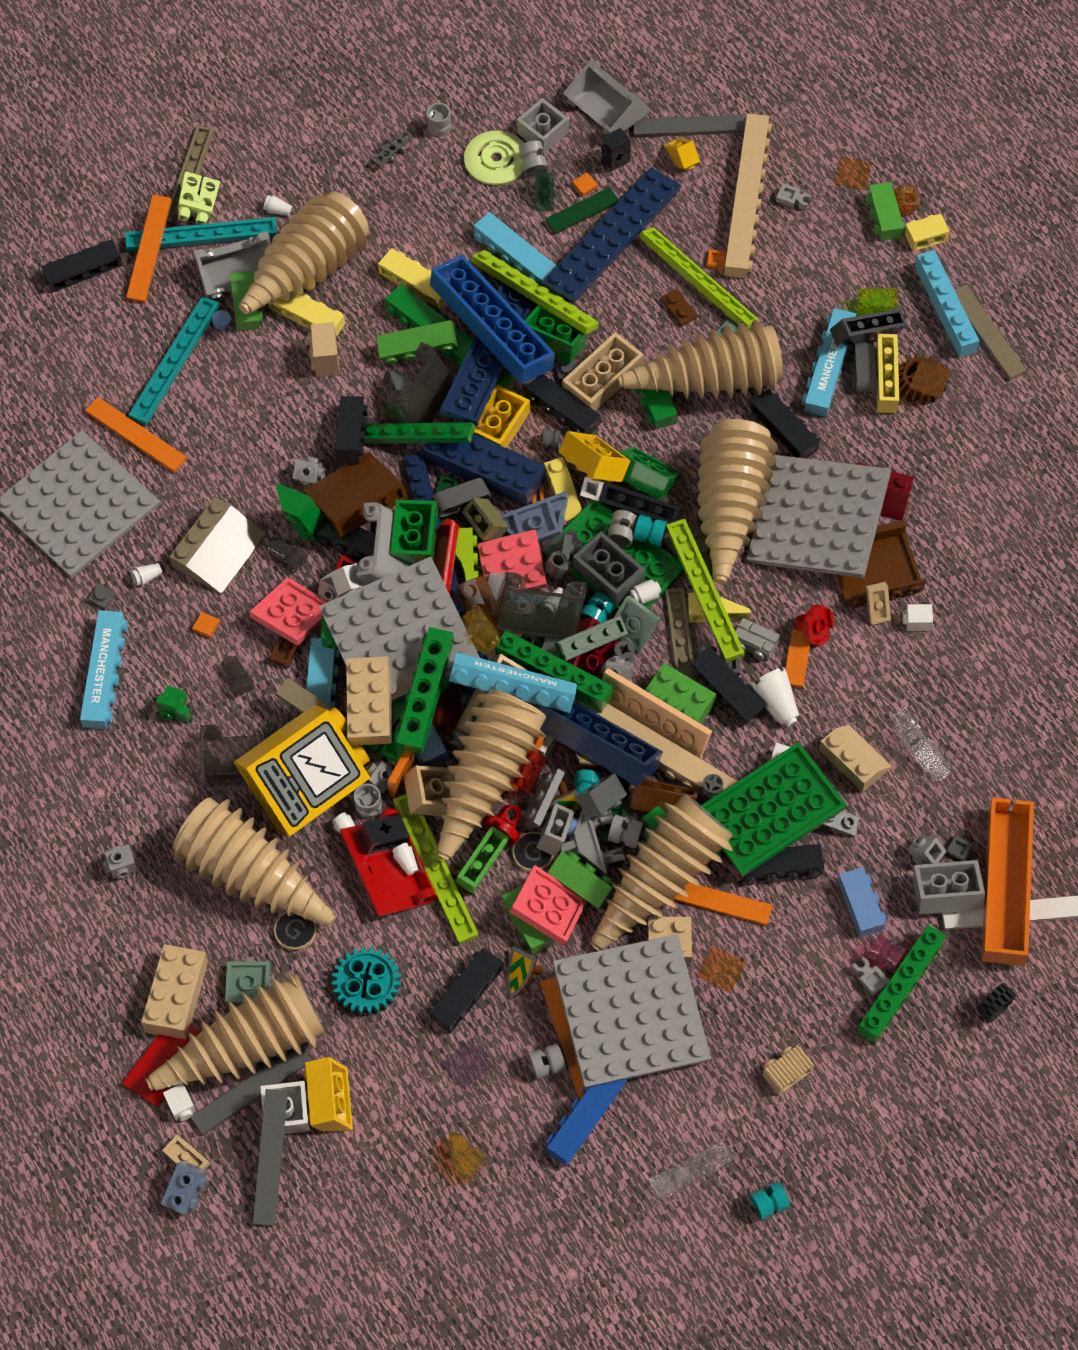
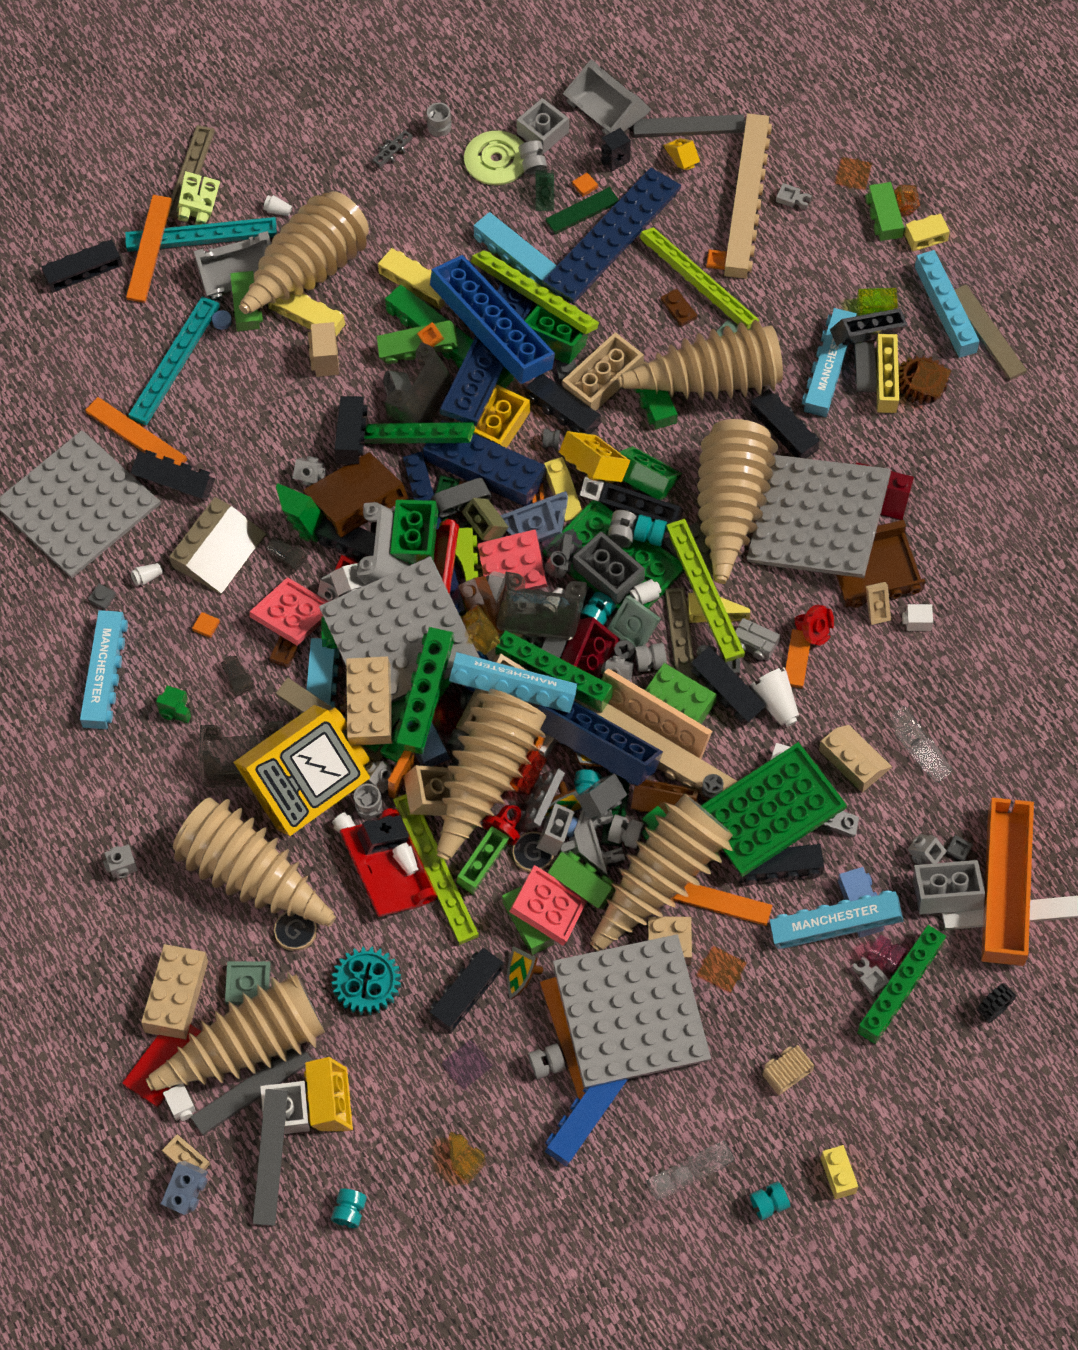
(172, 475): none -> black brick
(348, 1208): none -> teal wheel
(430, 335): none -> orange tile
(591, 638): tile -> none
(650, 657): none -> light grey wheel
(836, 920): none -> medium azure brick
(839, 1172): none -> light yellow brick

